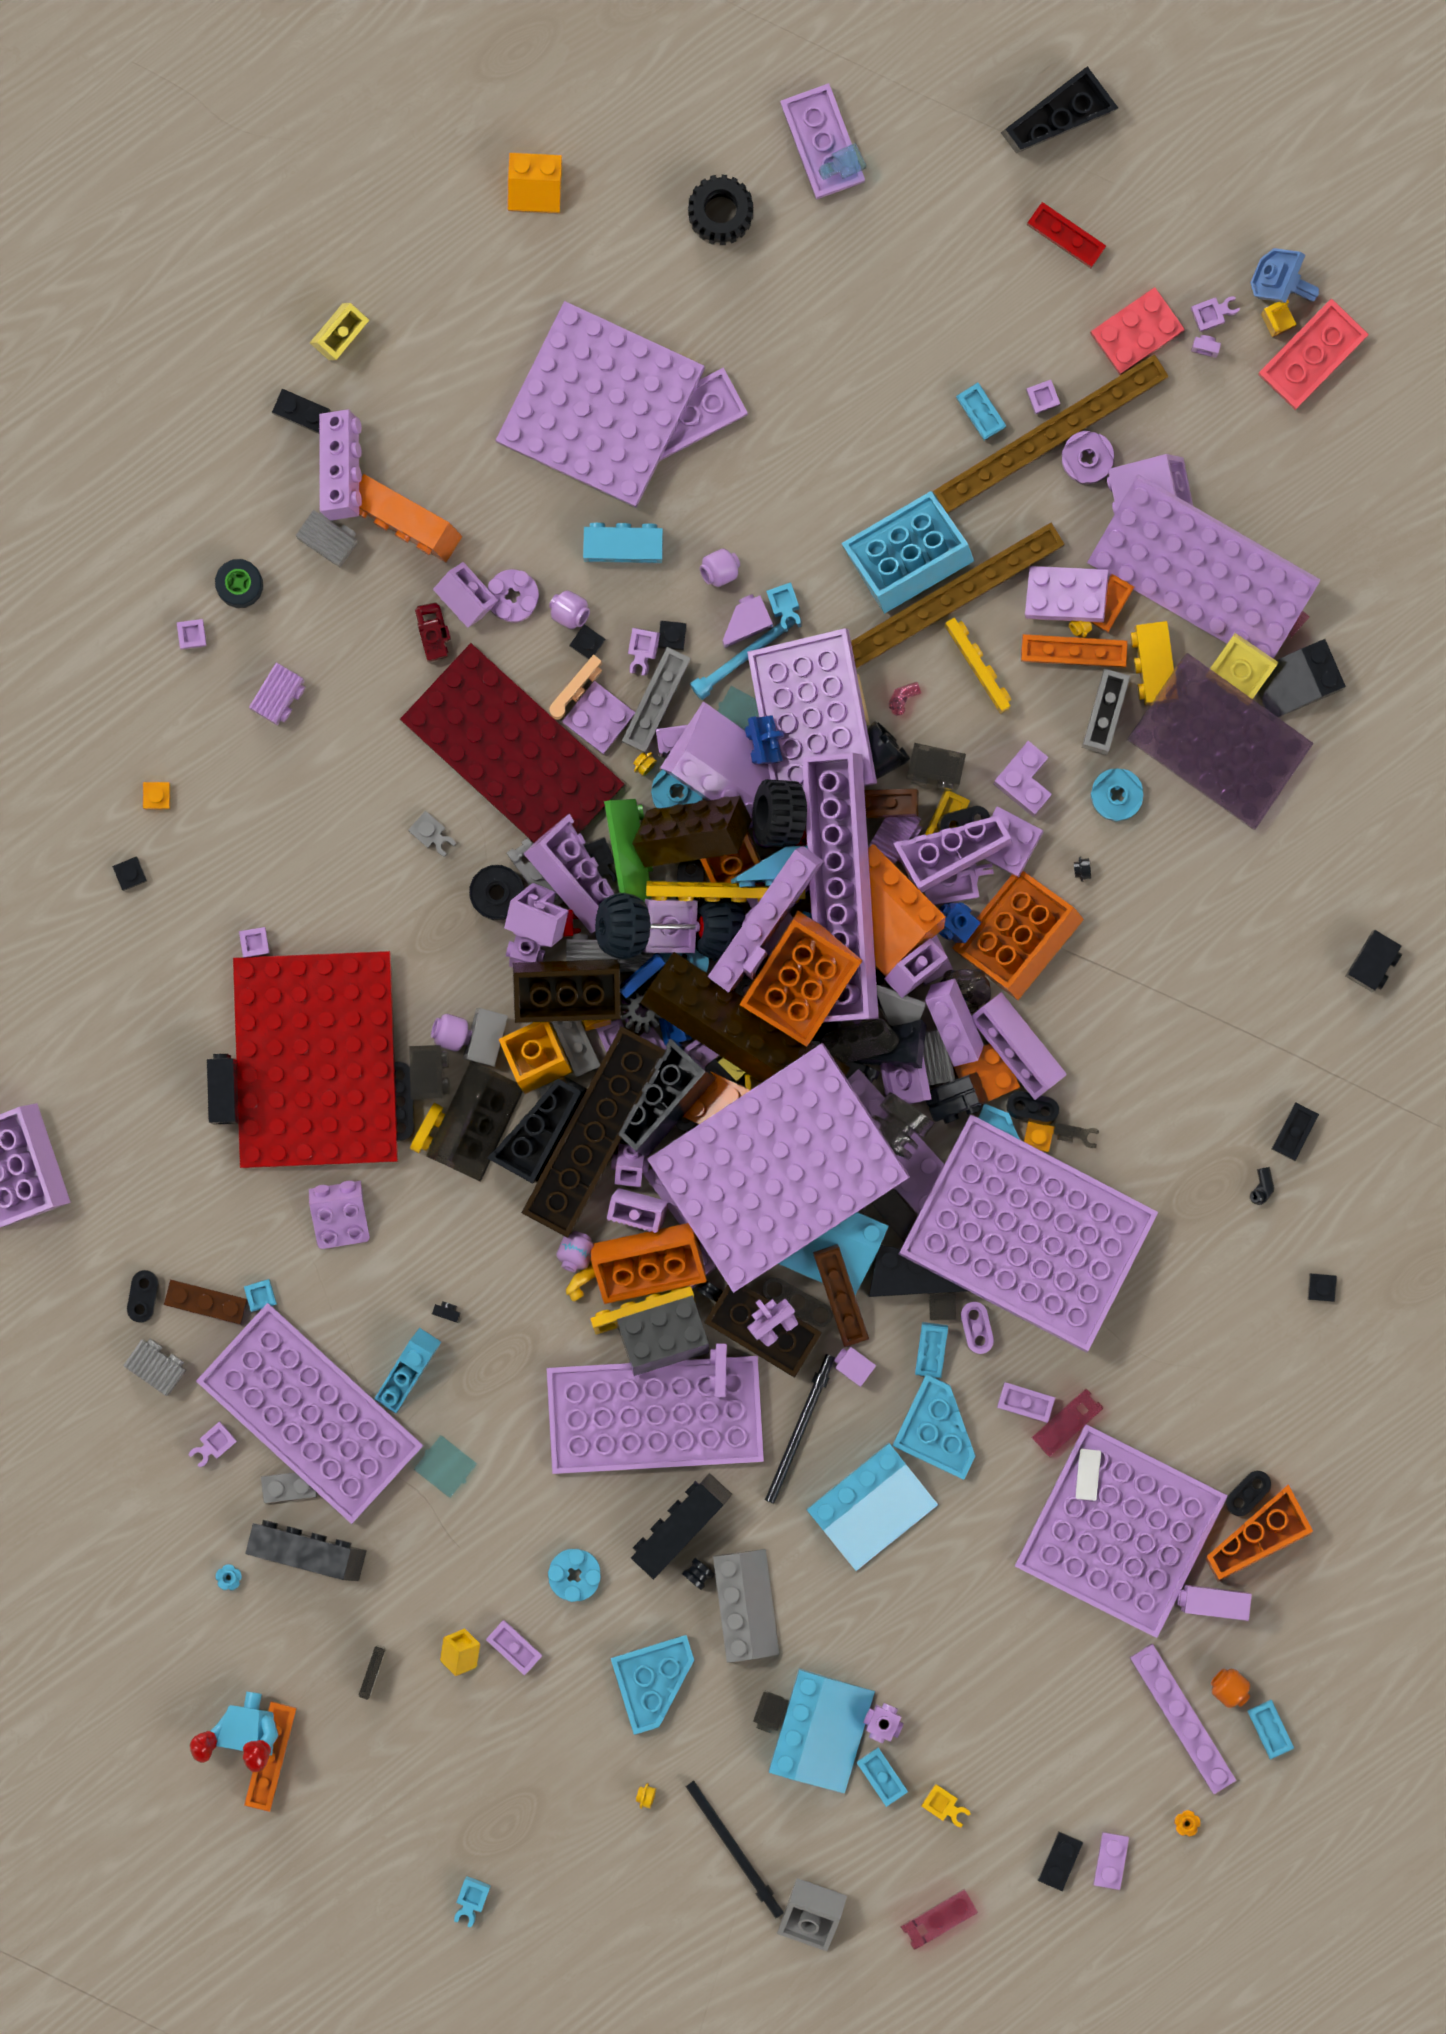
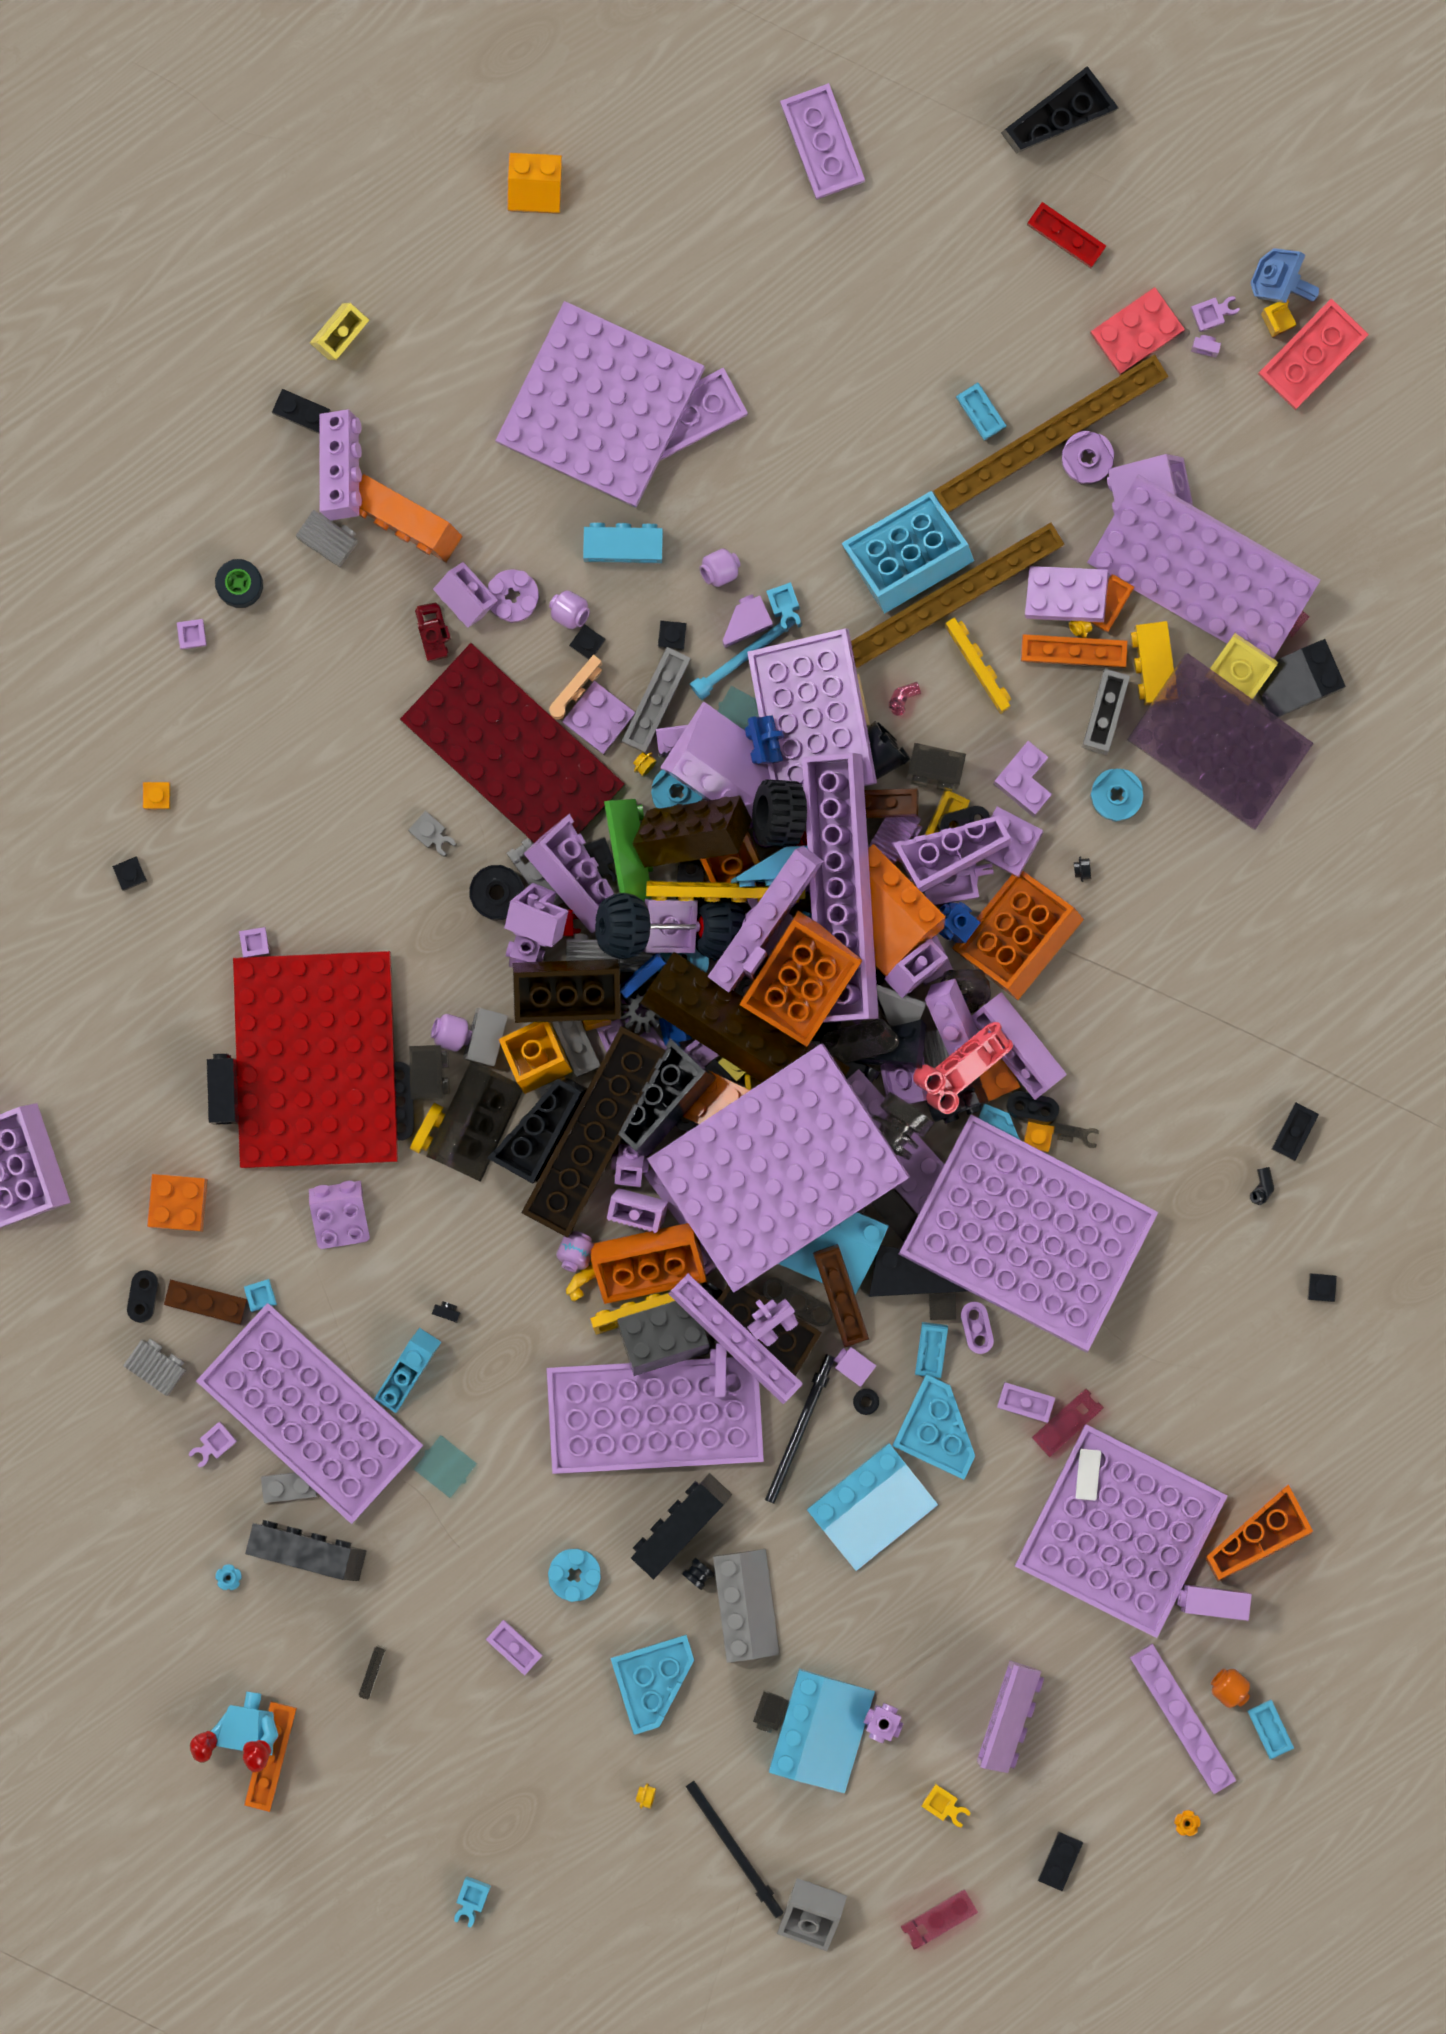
(177, 1202): none -> orange brick
(277, 694): lavender brick -> none
(460, 1652): yellow panel -> none
(644, 646): lavender plate -> none
(725, 188): black tyre -> none
(735, 1338): none -> lavender plate
(845, 161): clear light blue plate -> none
(866, 1393): none -> black plate
(882, 1776): medium azure plate -> none
(962, 1067): none -> coral piece
(1008, 1717): none -> lavender slope
(1043, 396): lavender plate -> none
(1111, 1860): lavender plate -> none
(1248, 1493): black plate -> none
(1373, 961): black brick -> none

